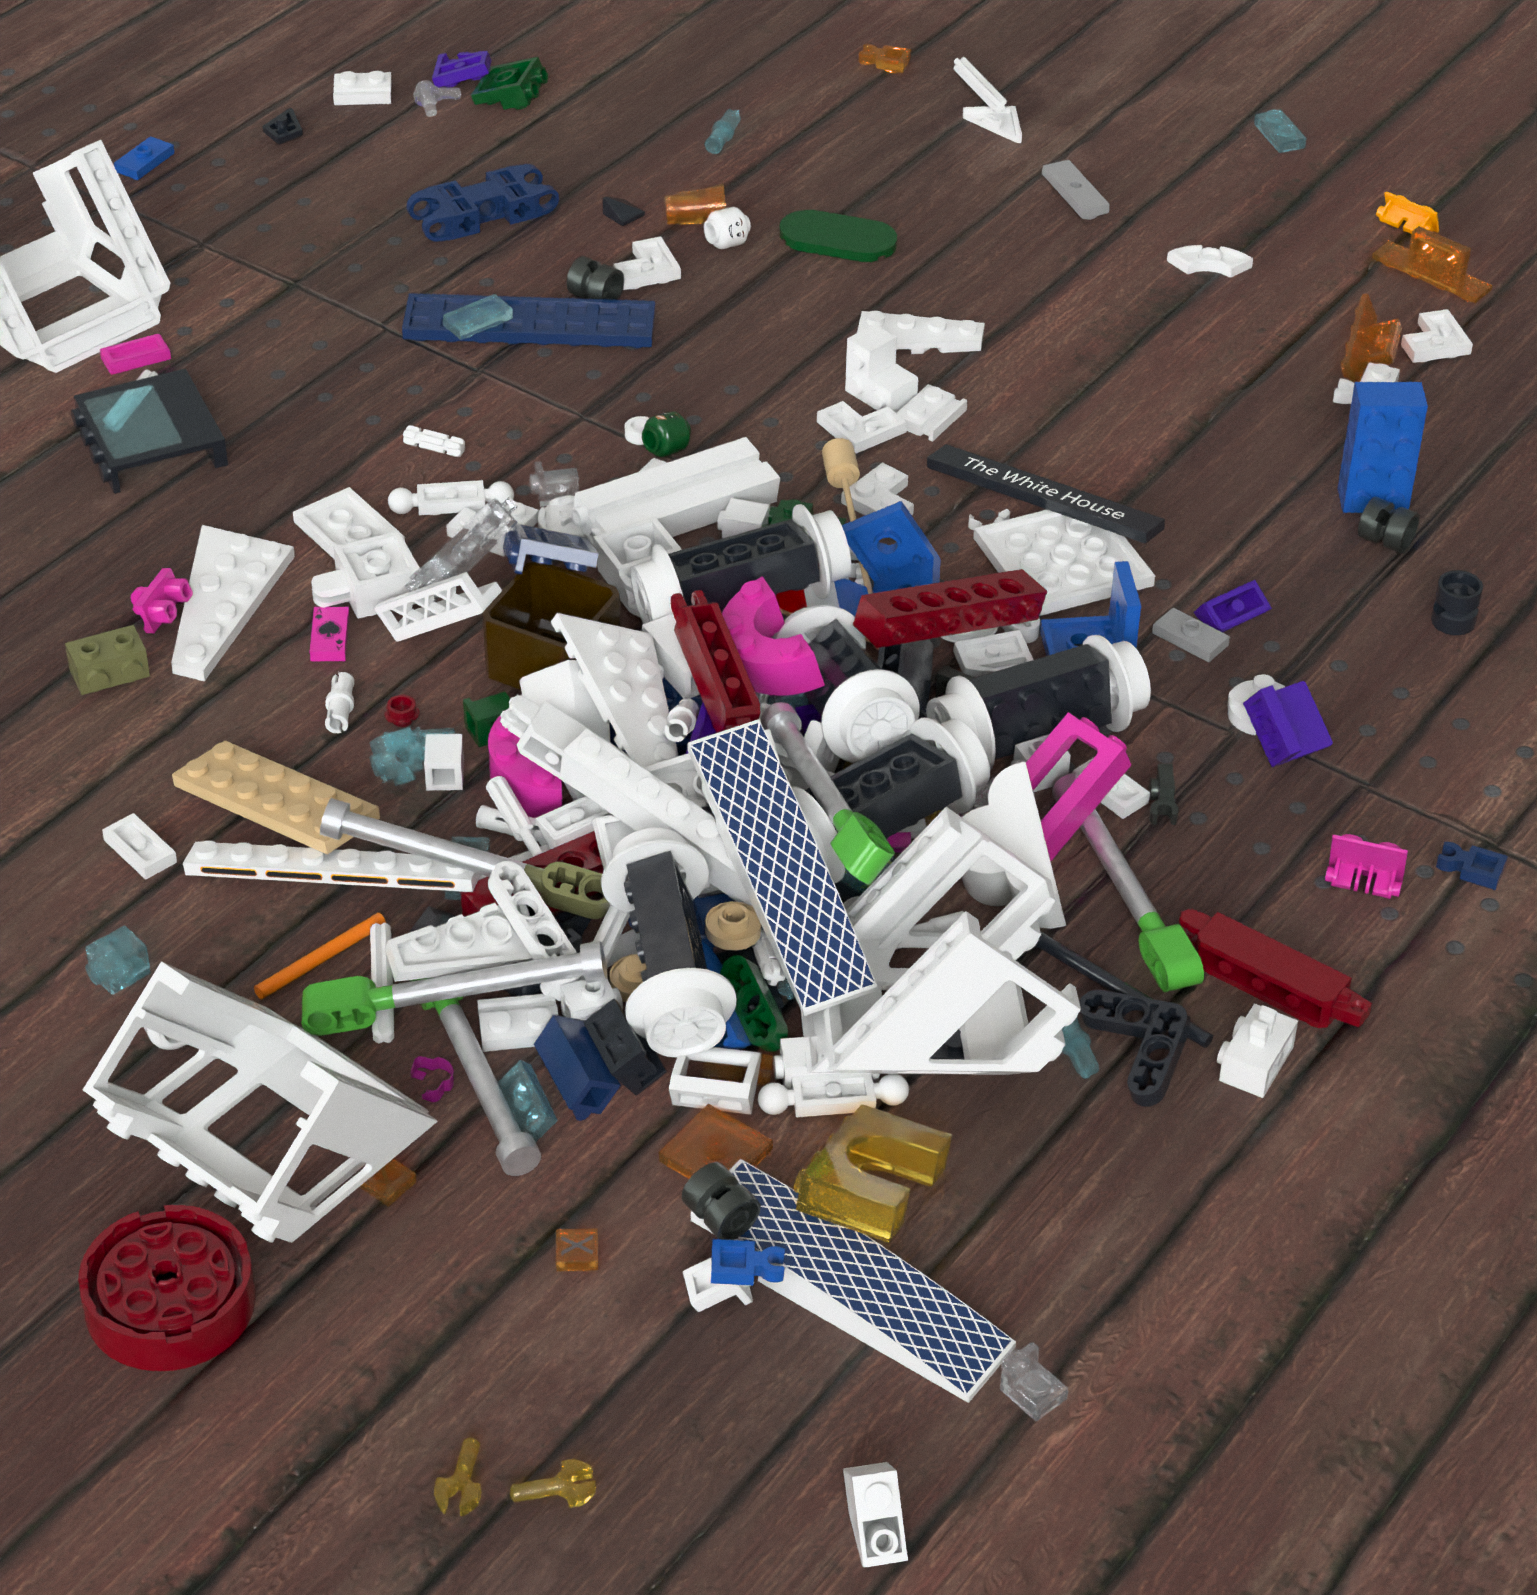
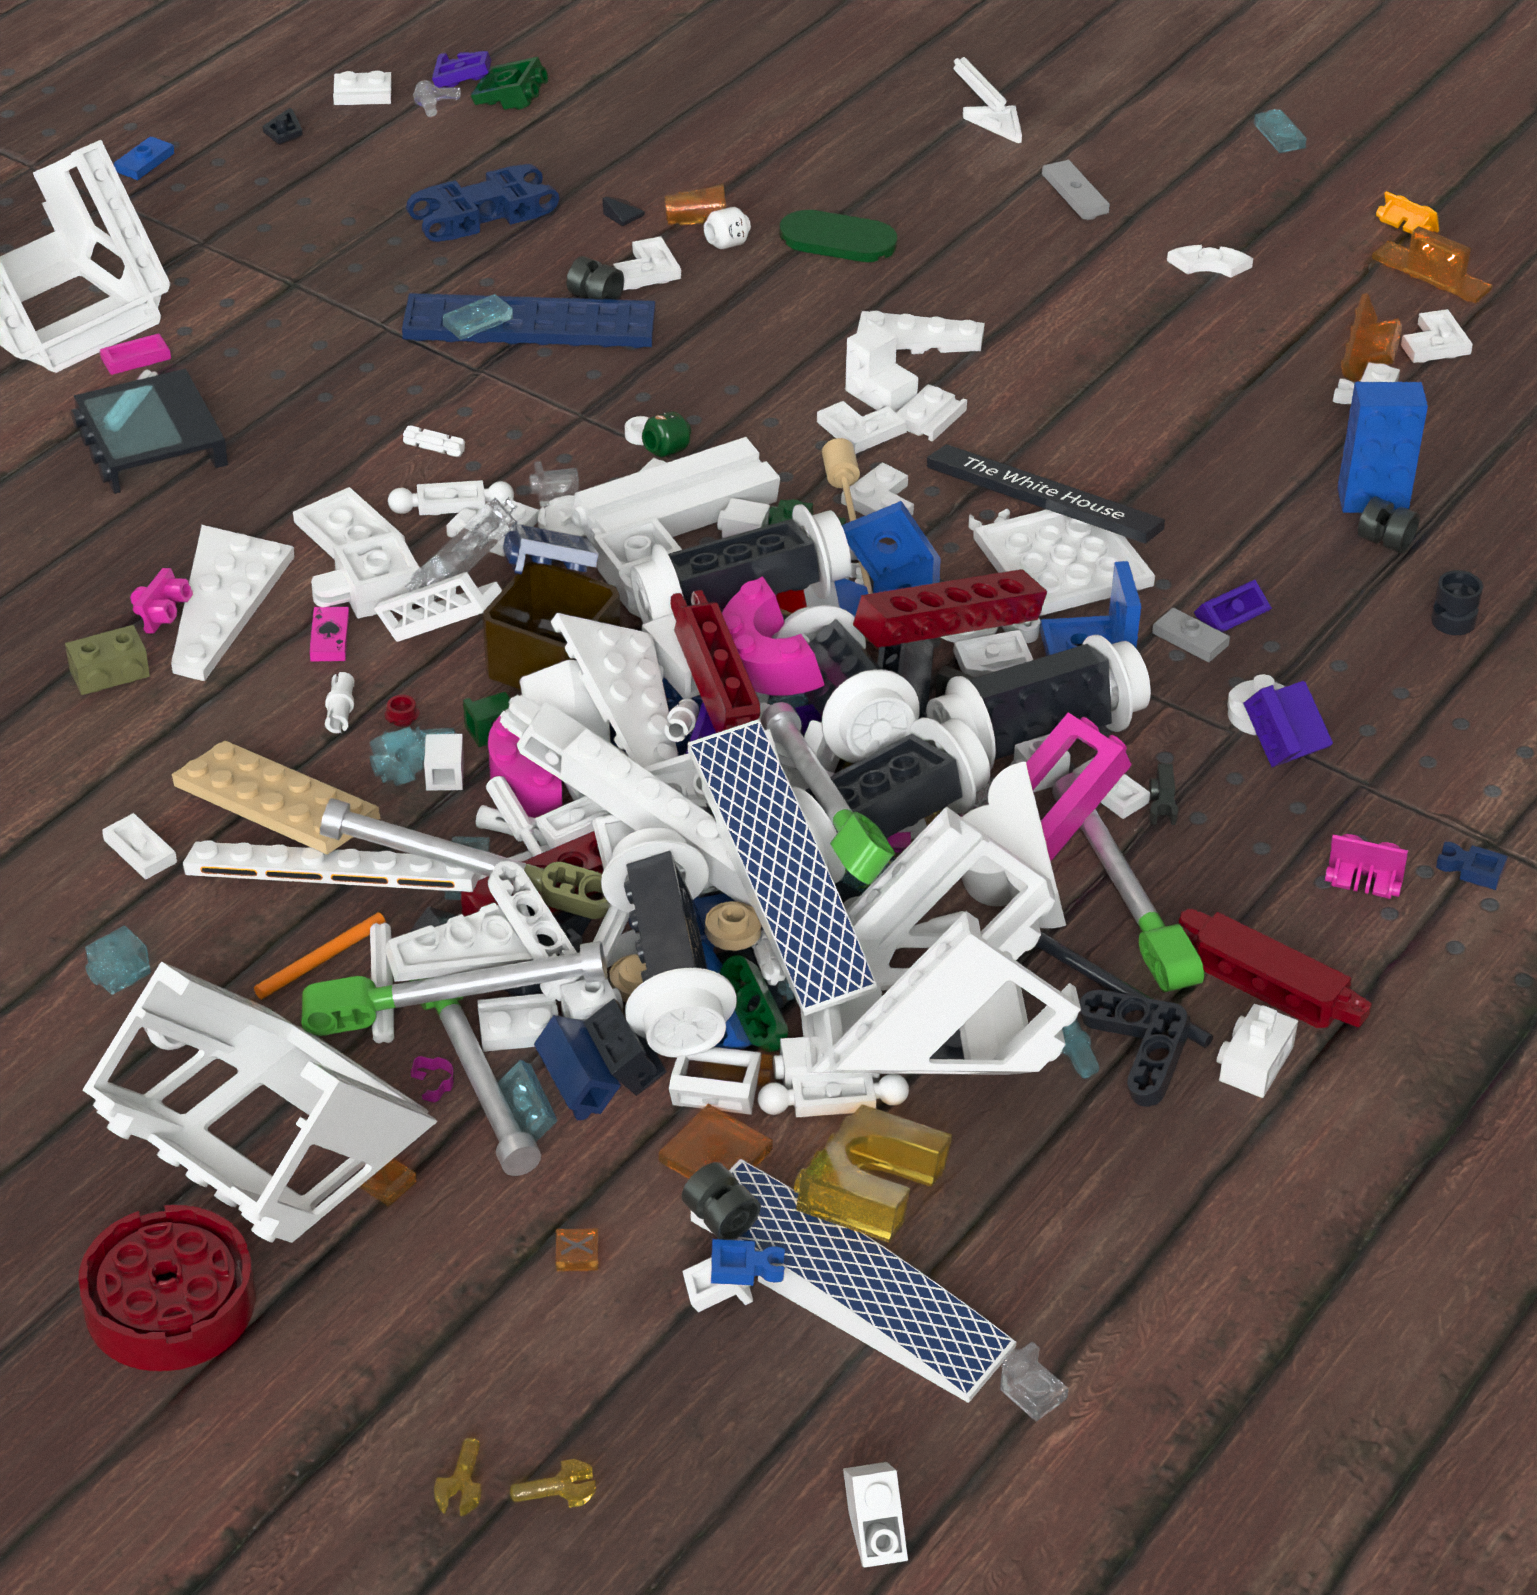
(722, 131): clear light blue axle -> none
(888, 58): clear orange plate -> none

